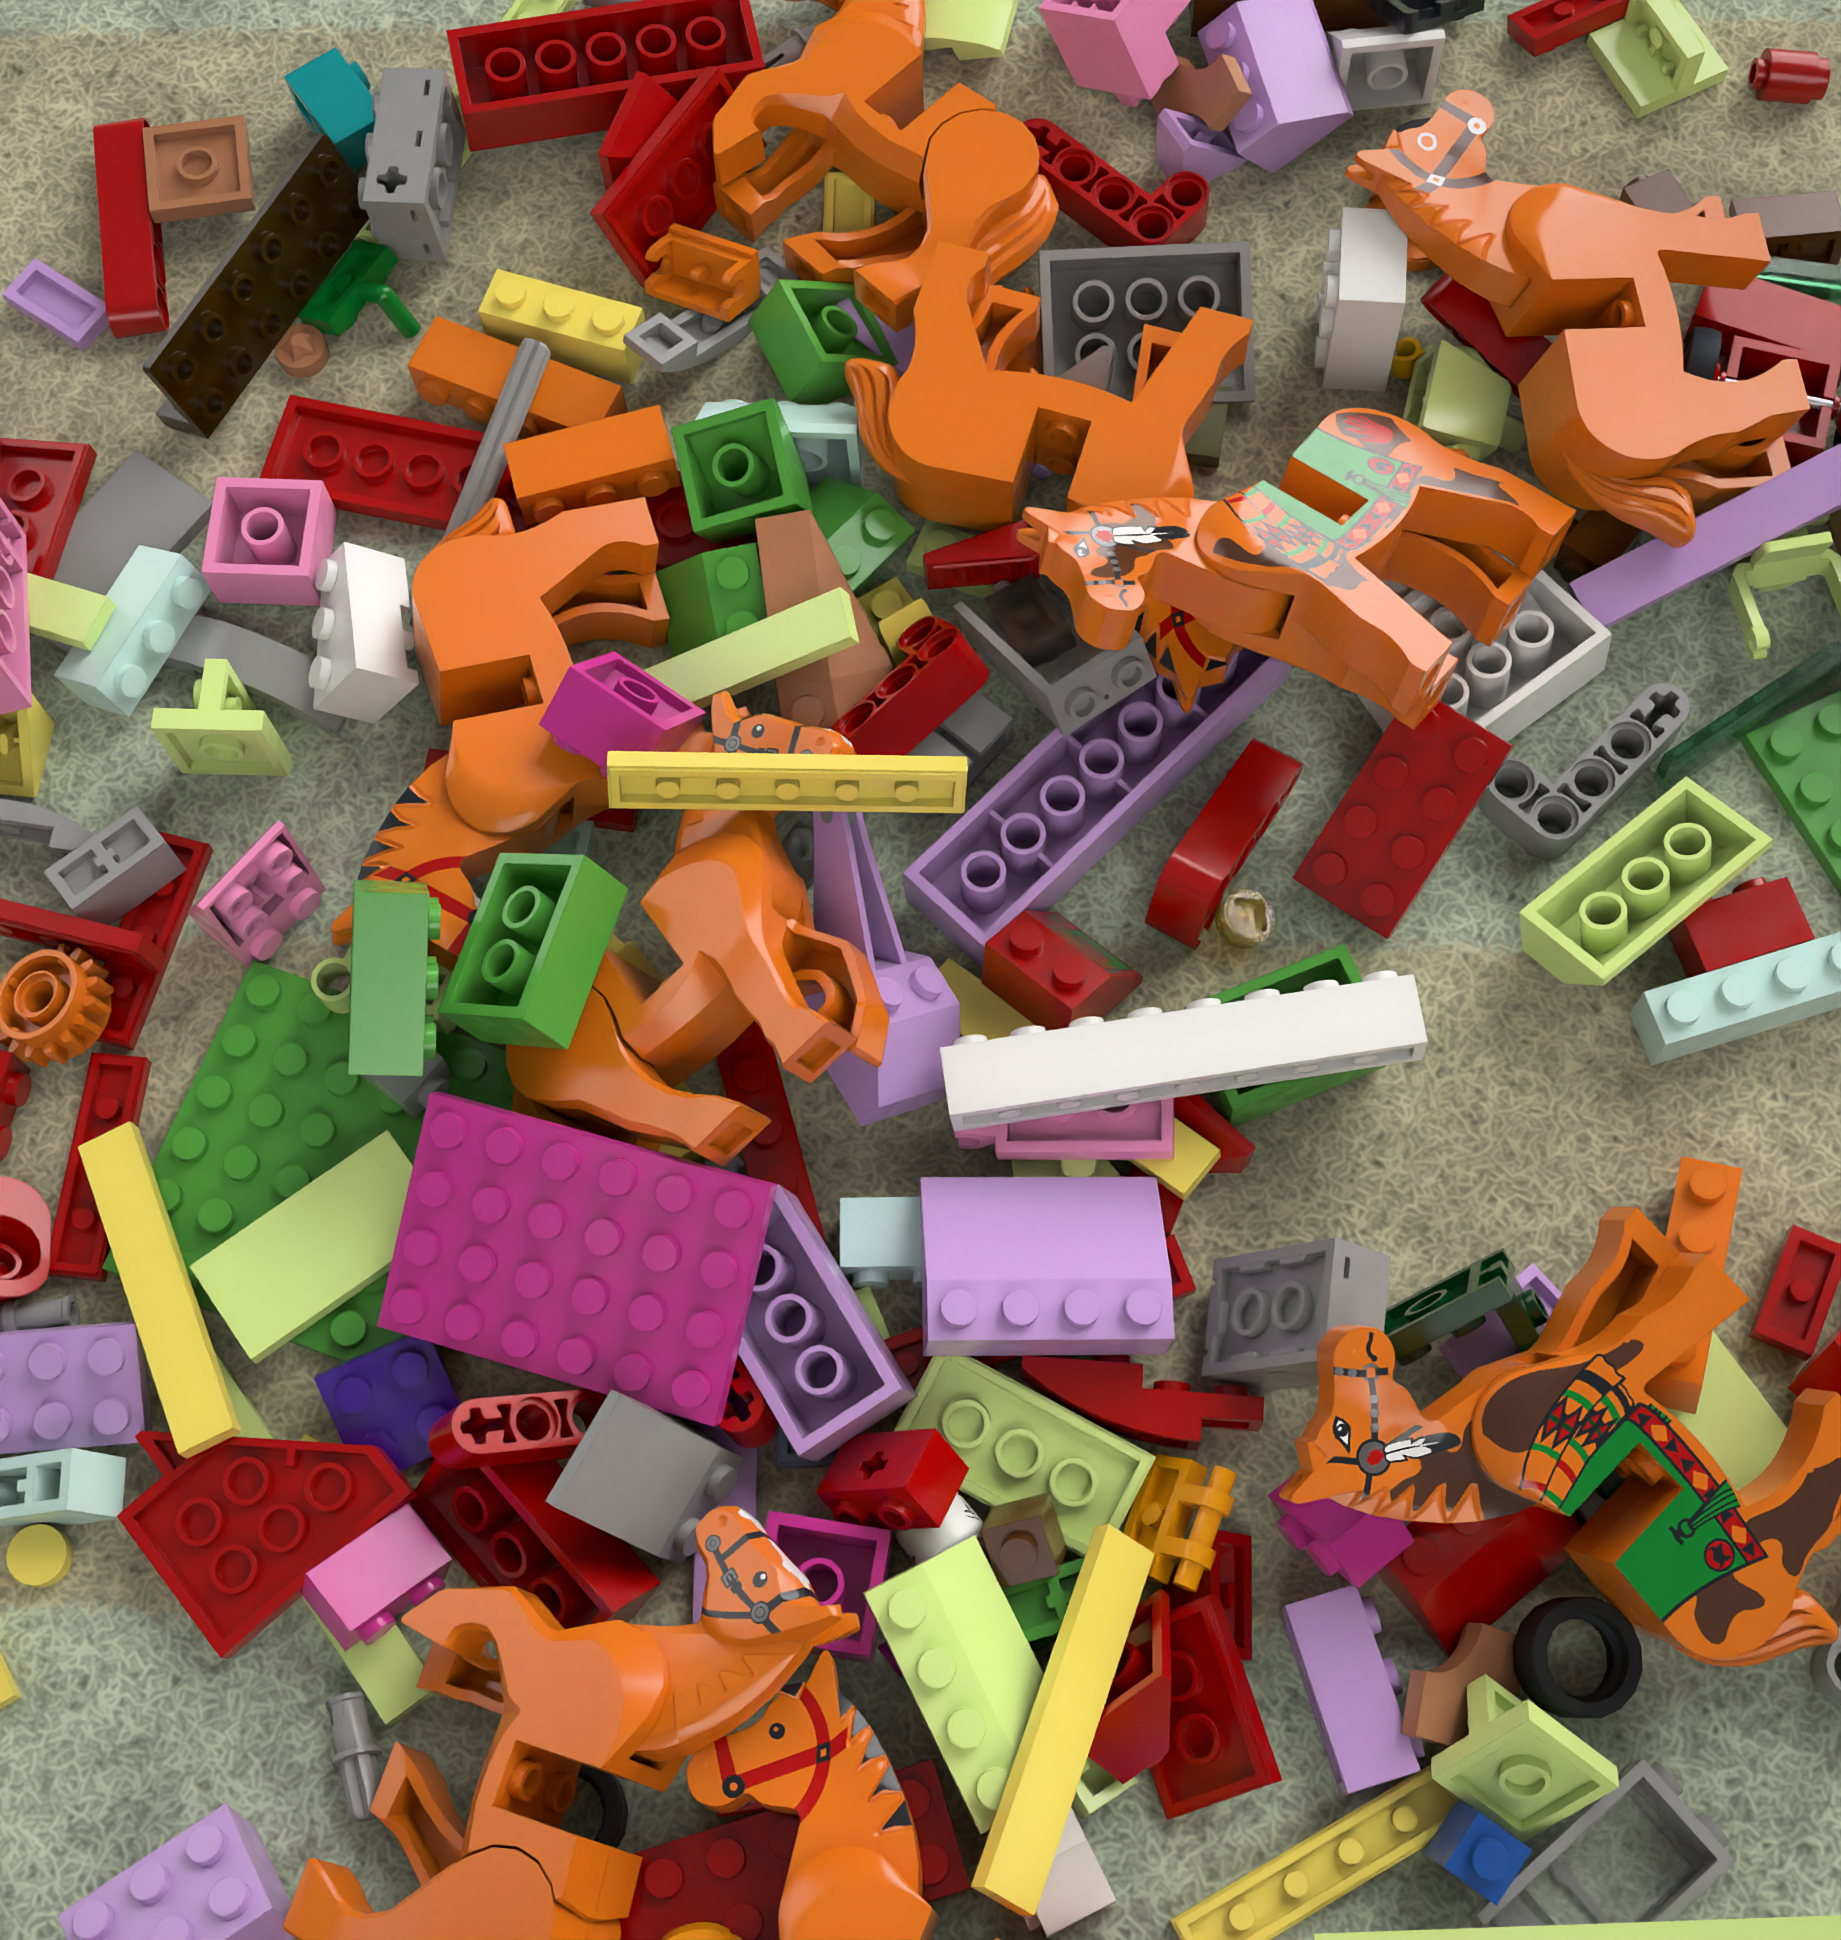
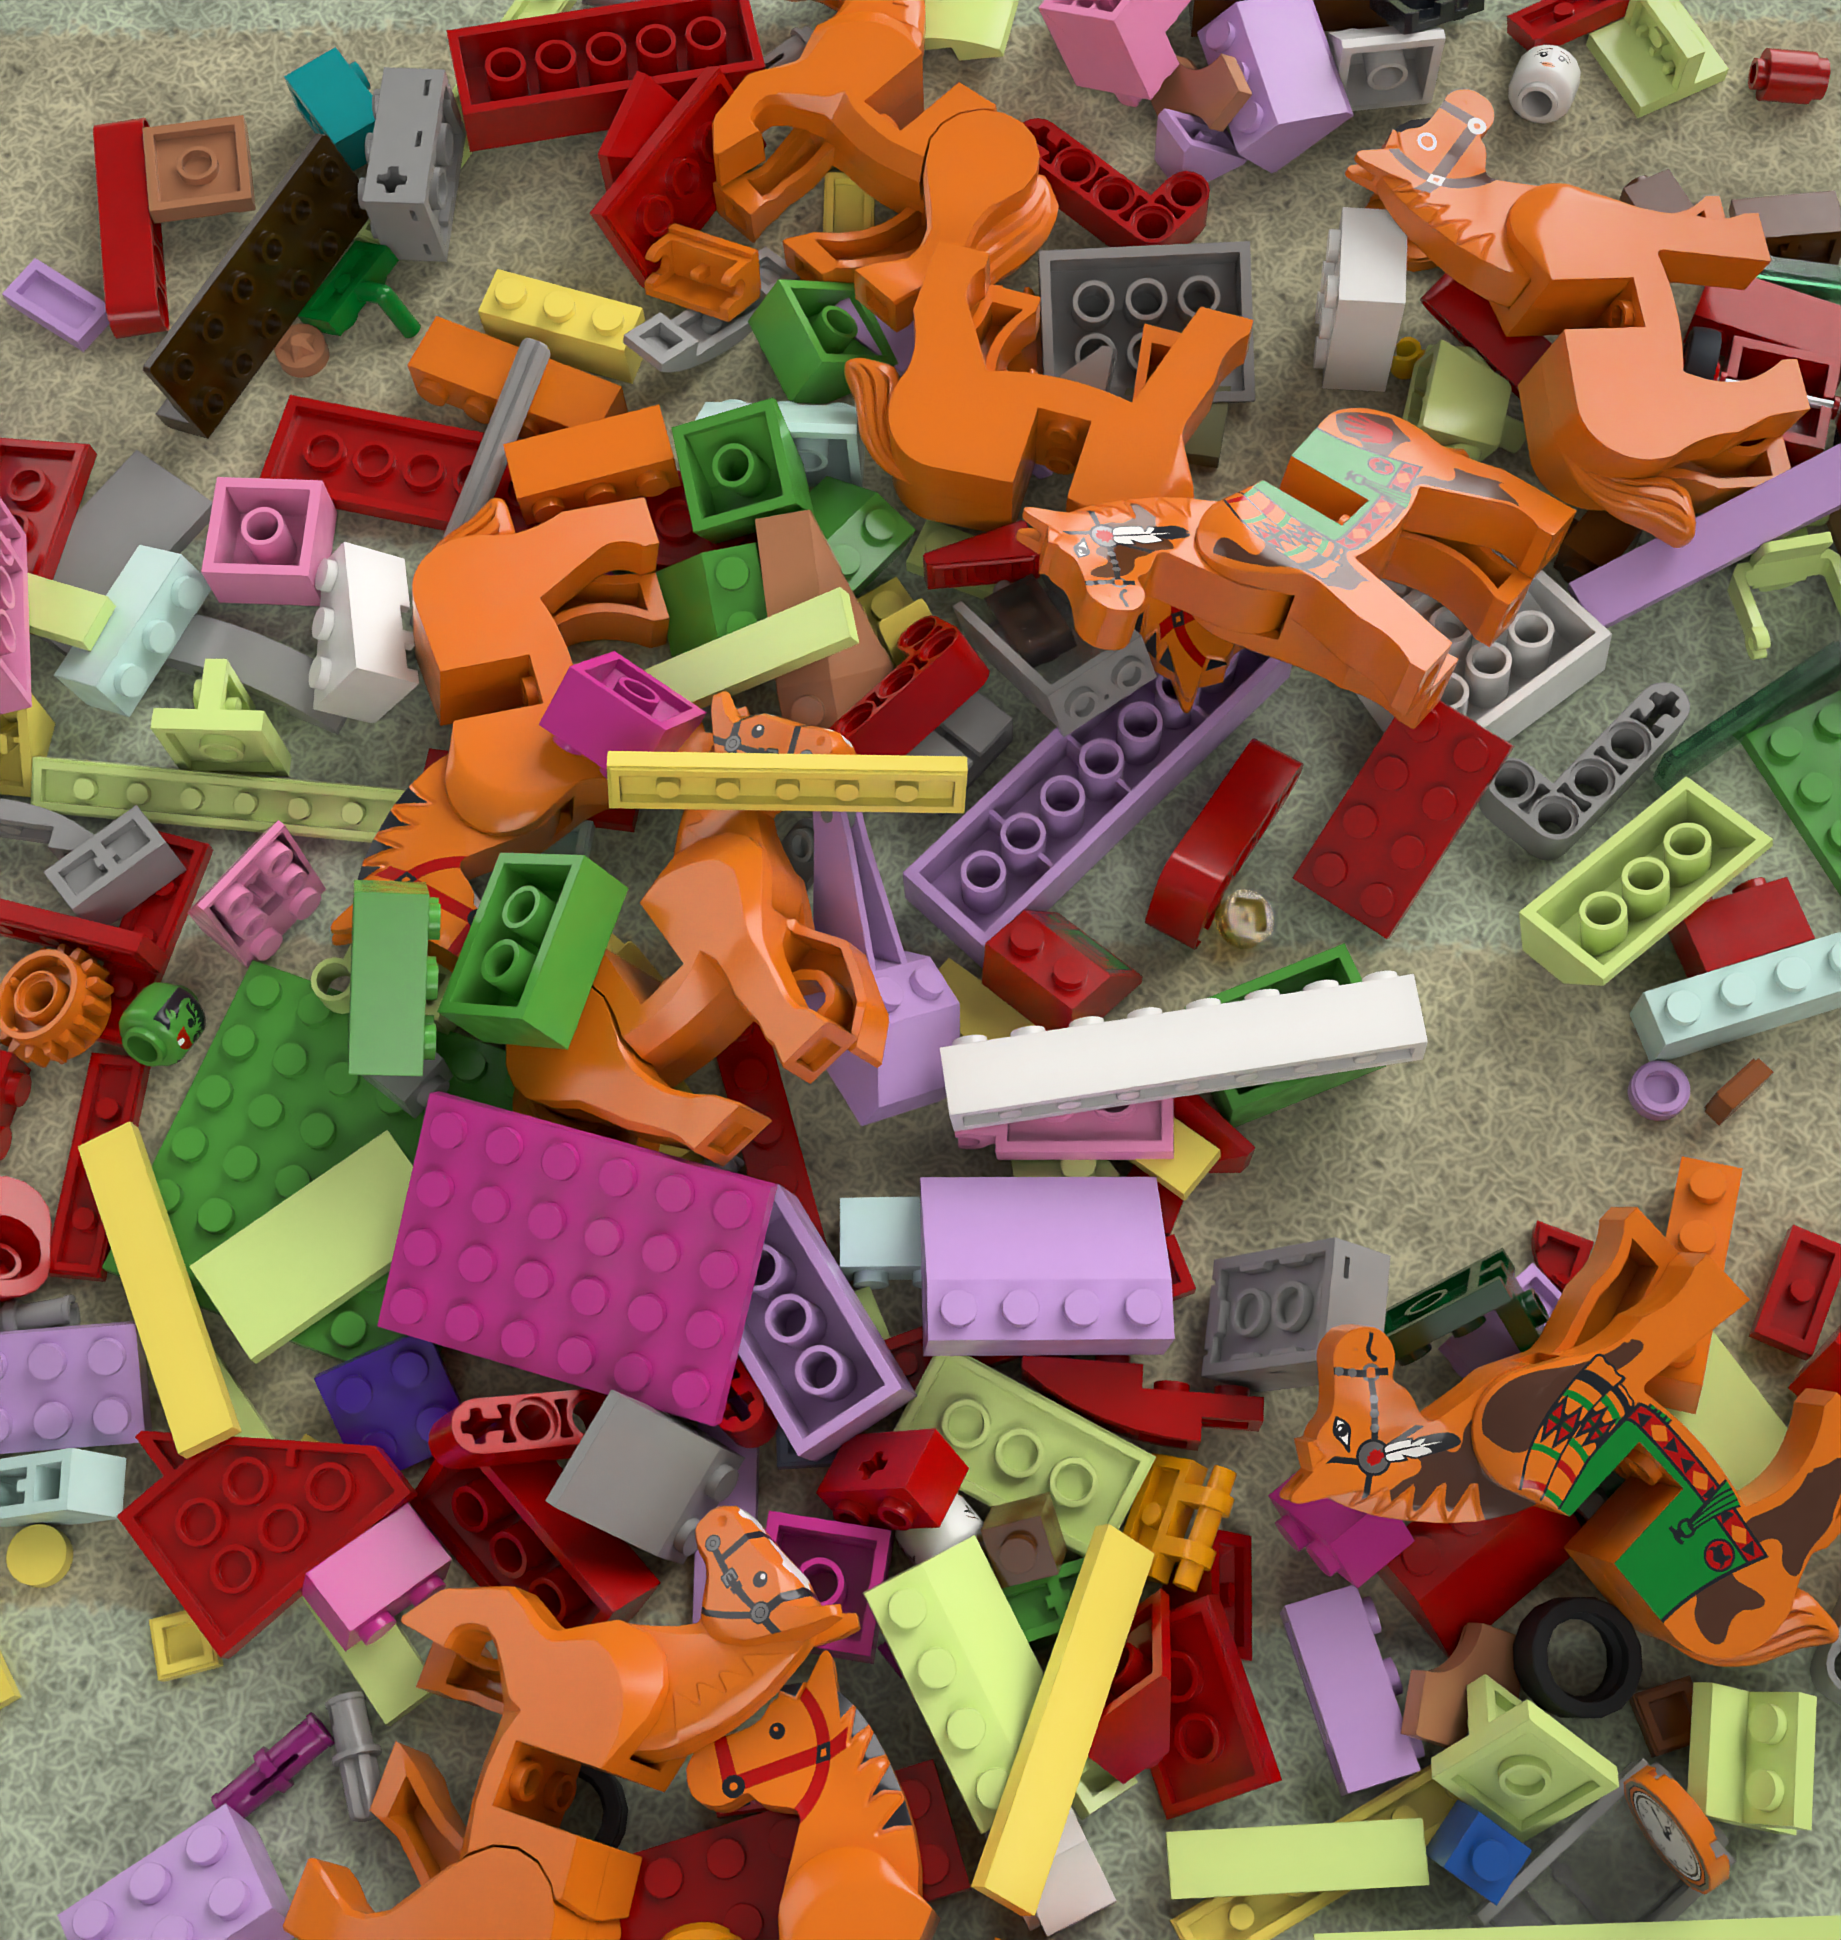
(162, 1024): none -> bright green head
(180, 1647): none -> light yellow tile
(211, 798): none -> yellowish green tile
(275, 1767): none -> magenta pin
(1296, 1858): none -> yellowish green tile
(1544, 84): none -> white head
(1559, 1253): none -> red tile
(1659, 1090): none -> lavender tile
(1665, 1715): none -> dark orange tile
(1676, 1829): none -> tile
(1738, 1090): none -> dark orange tile
(1753, 1757): none -> yellowish green bracket

